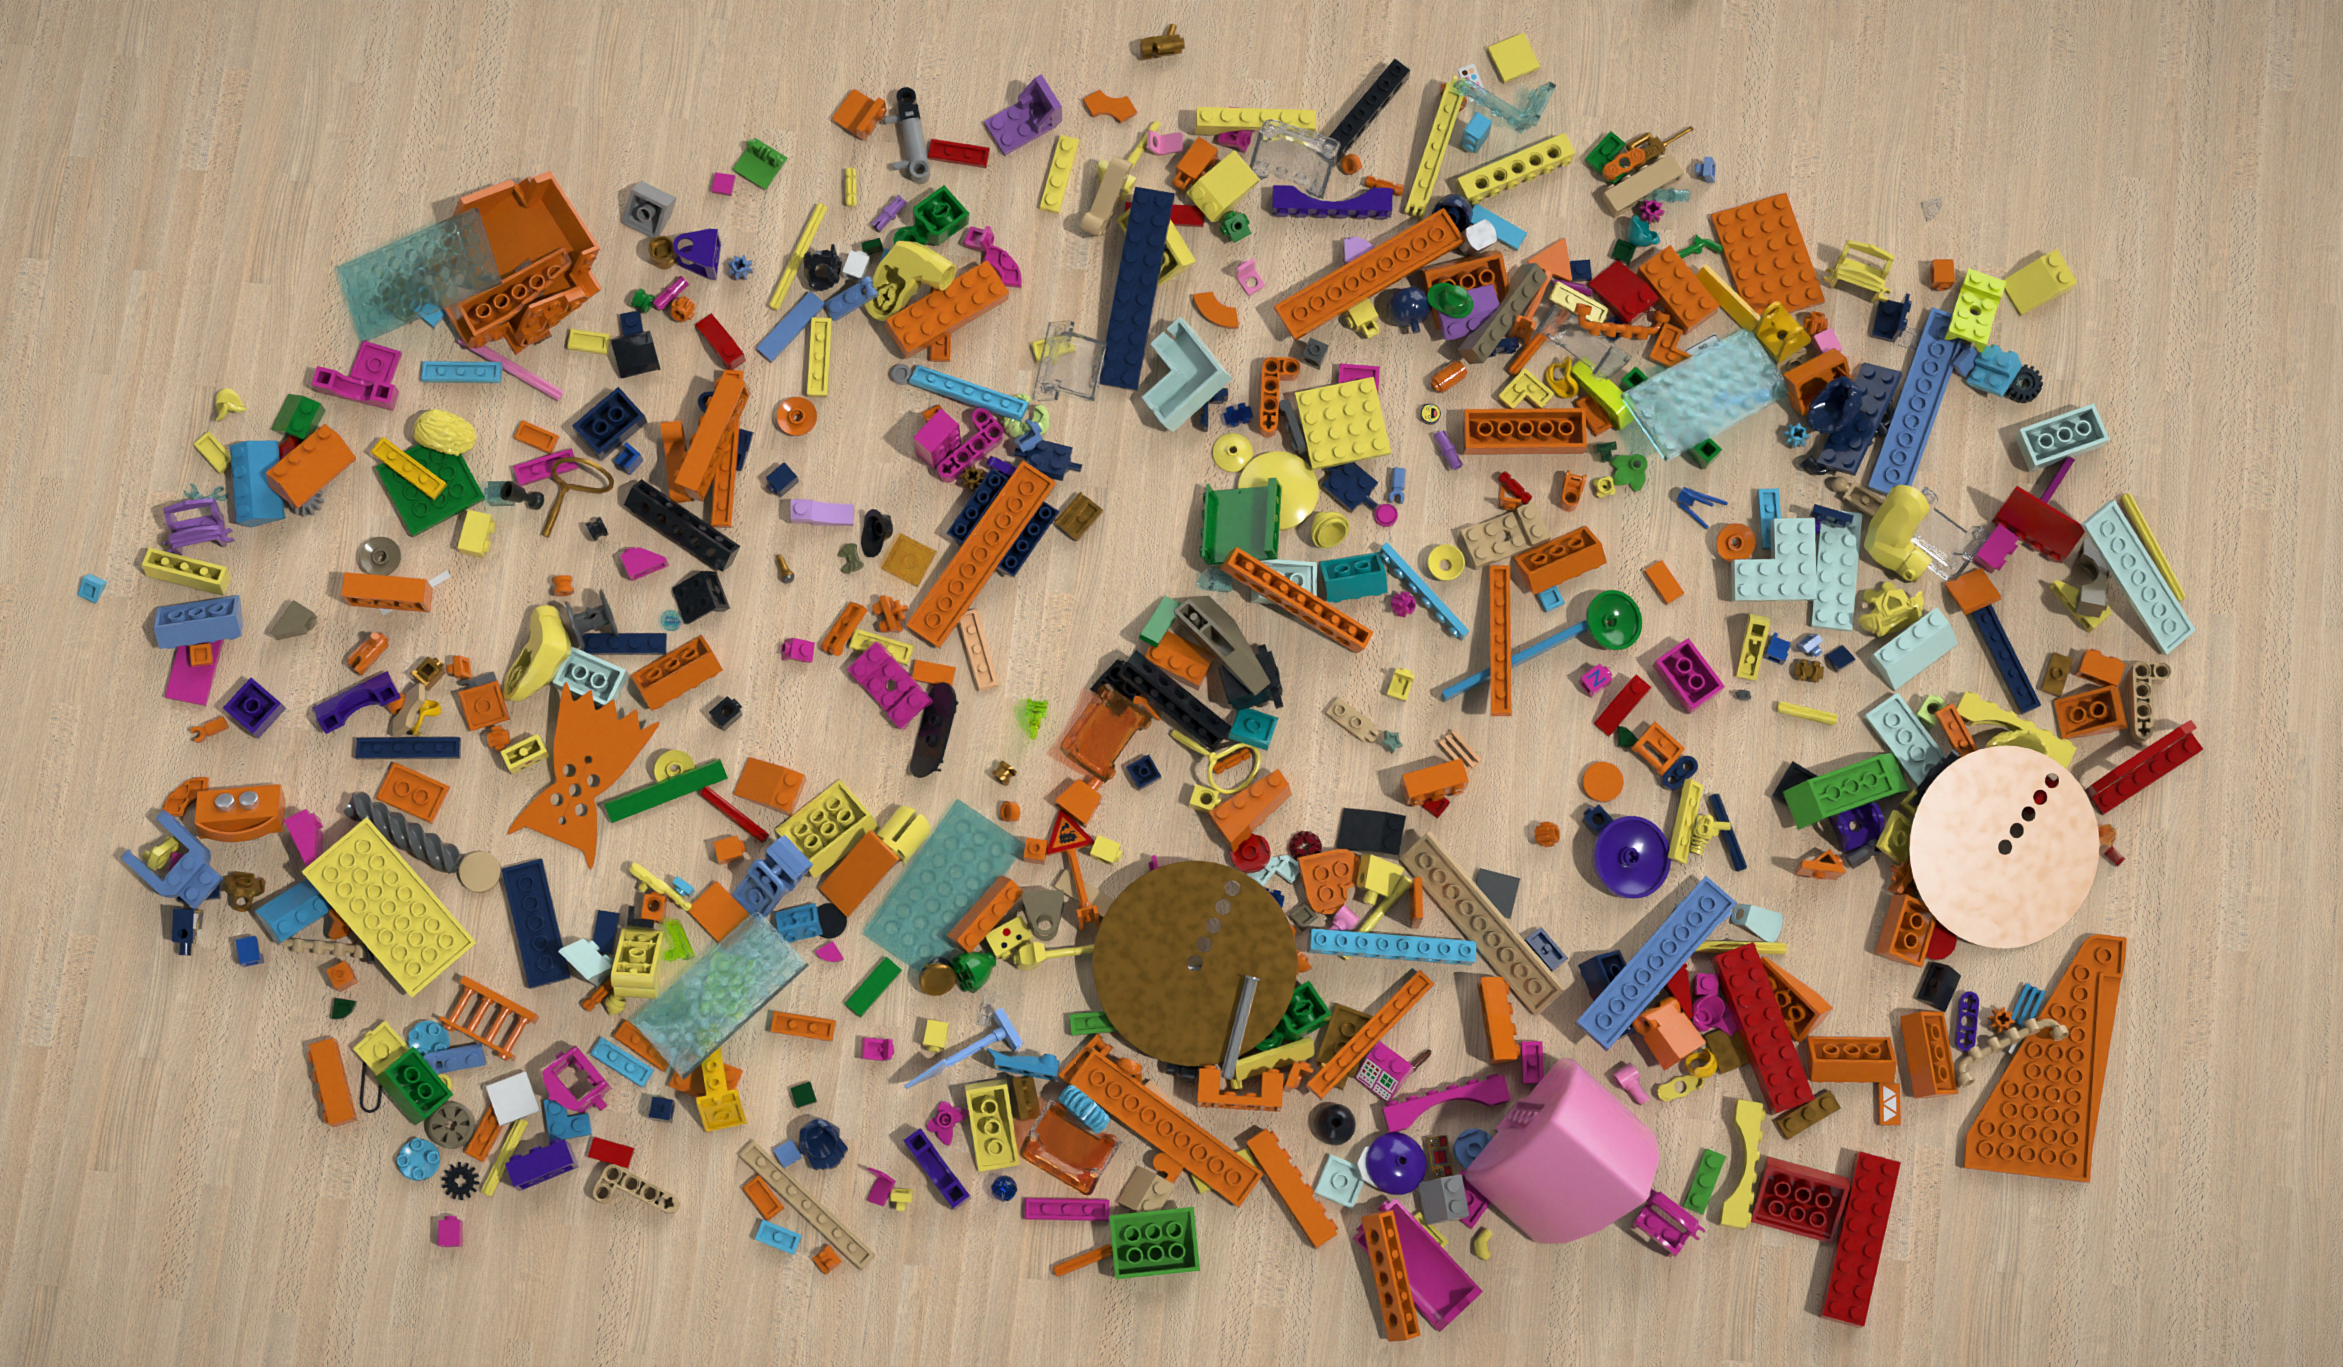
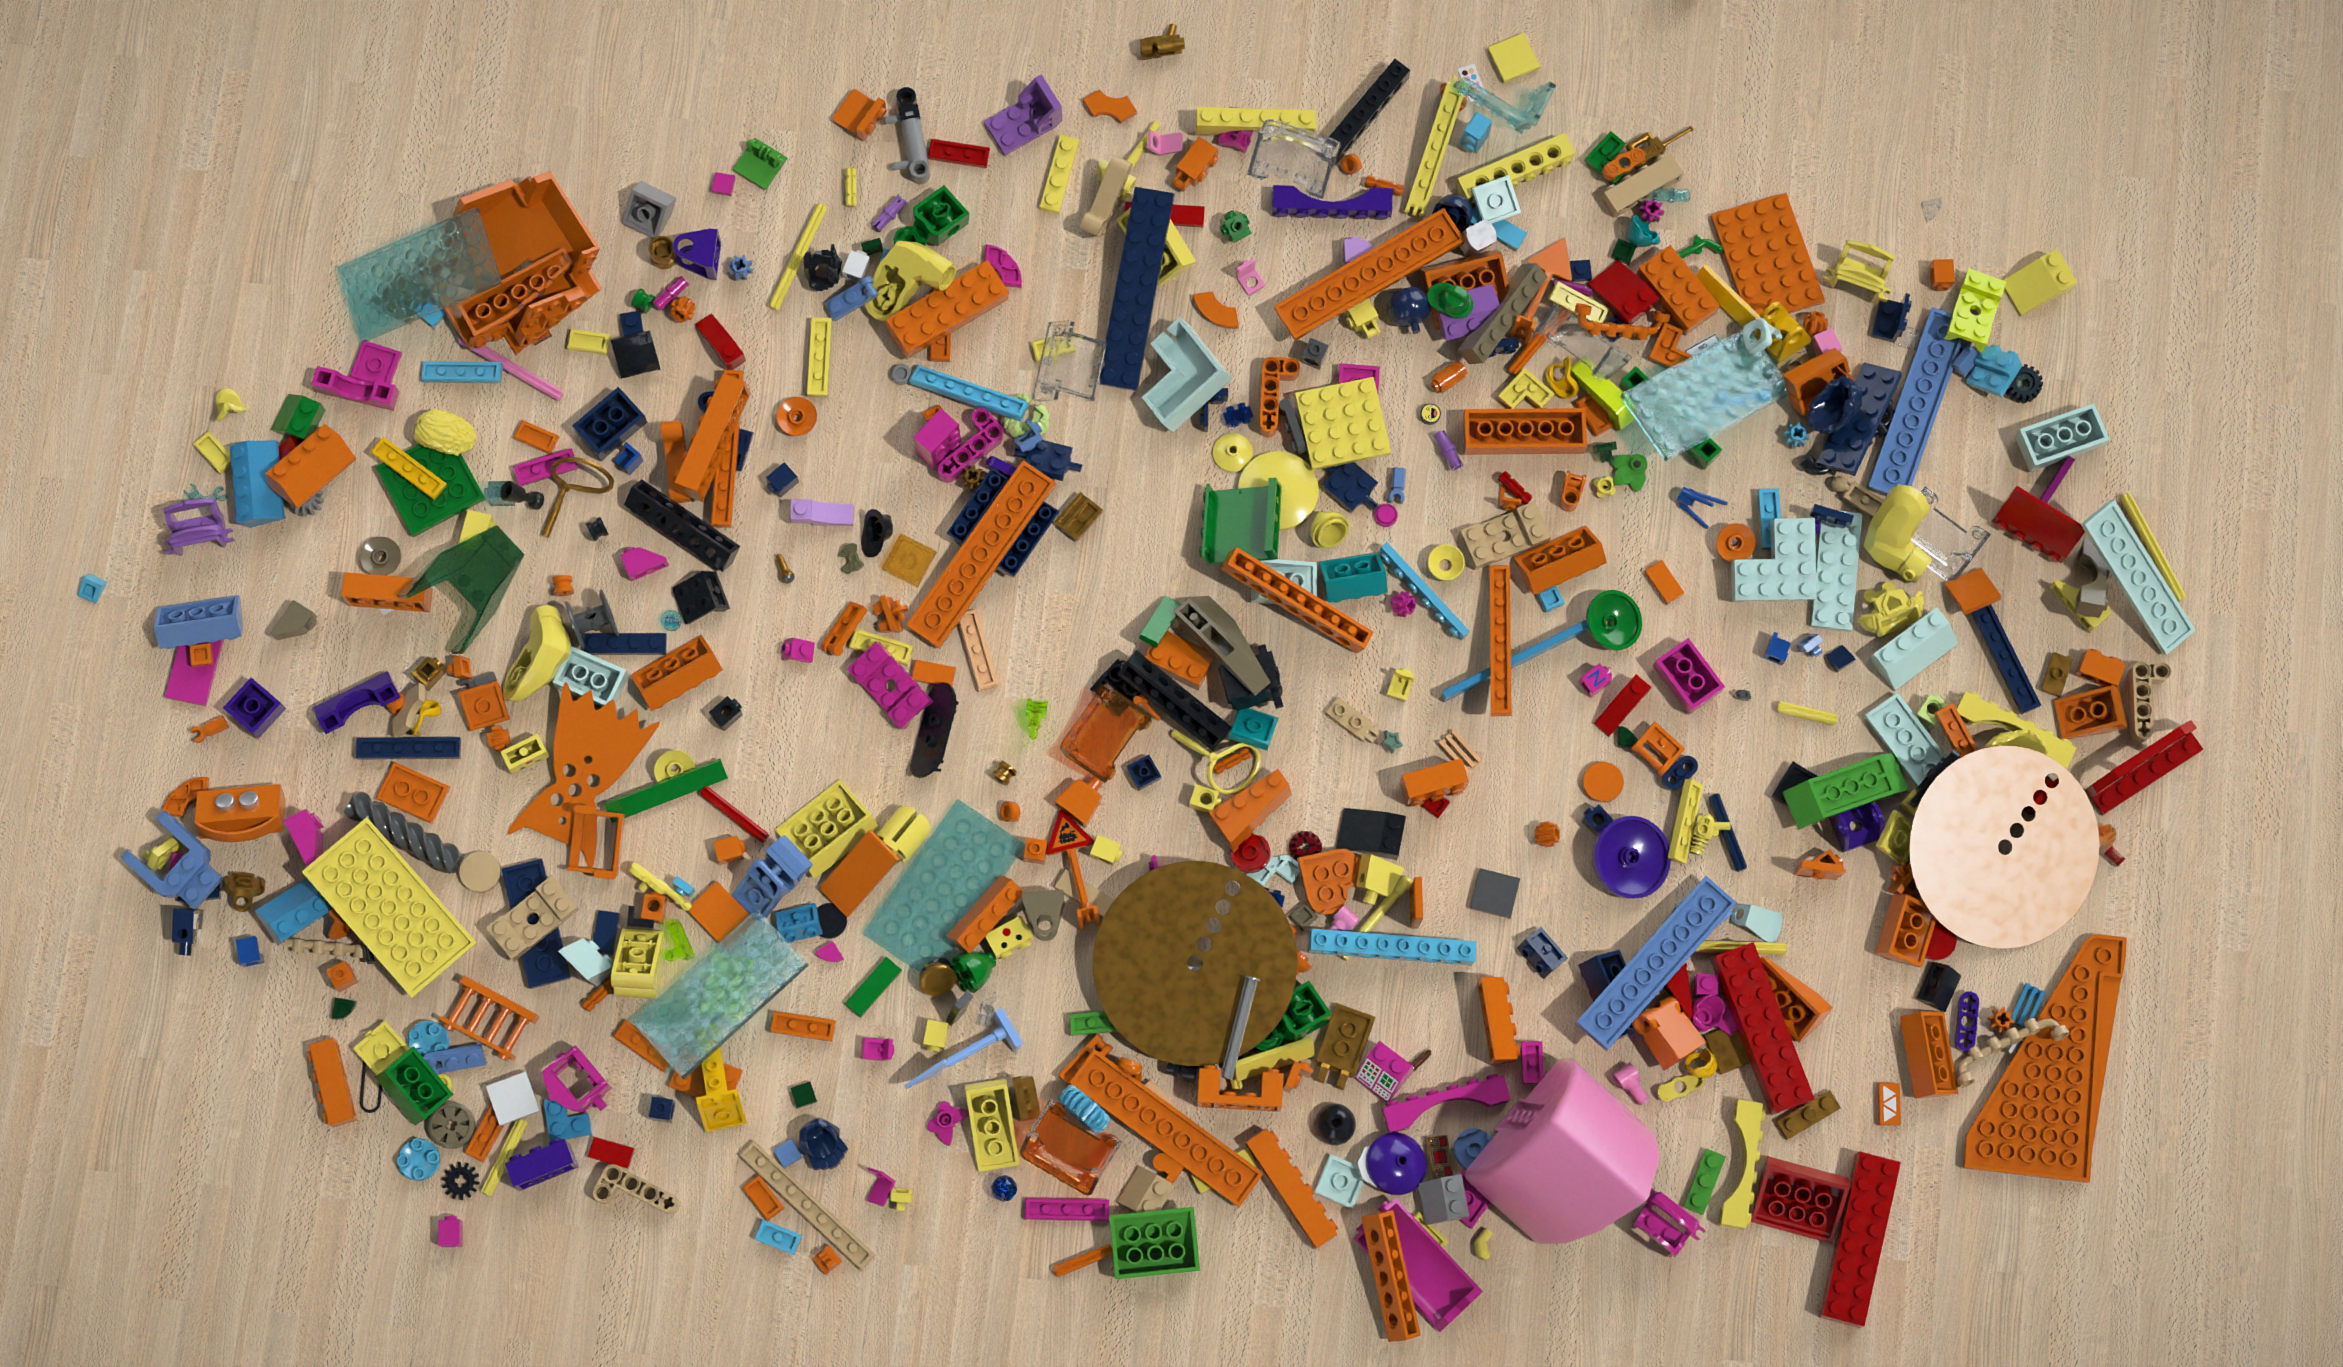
(186, 571): light yellow brick -> none
(369, 652): orange piece -> none
(478, 570): none -> clear green windscreen
(515, 932): none -> tan piece
(580, 811): none -> orange piece
(615, 1004): light yellow plate -> none
(622, 1062): medium azure tile -> none
(770, 786): orange slope -> none
(790, 326): medium blue tile -> none
(937, 1169): dark purple arch -> none
(959, 1008): none -> tile
(979, 238): dark pink bracket -> none
(1034, 954): light yellow piece -> none
(1038, 1067): dark azure slope -> none
(1215, 580): clear light blue tile -> none
(1223, 187): light yellow slope -> none
(1370, 1034): orange plate -> none
(1482, 923): tan plate -> none
(1496, 200): none -> light aqua tile
(1707, 169): medium blue tile -> none
(1753, 646): light yellow slope -> none
(1765, 340): none -> light aqua piece
(1807, 671): pearl gold piece -> none
(1851, 1059): orange slope -> none
(1863, 854): flat silver bar -> none
(1995, 549): dark pink brick -> none

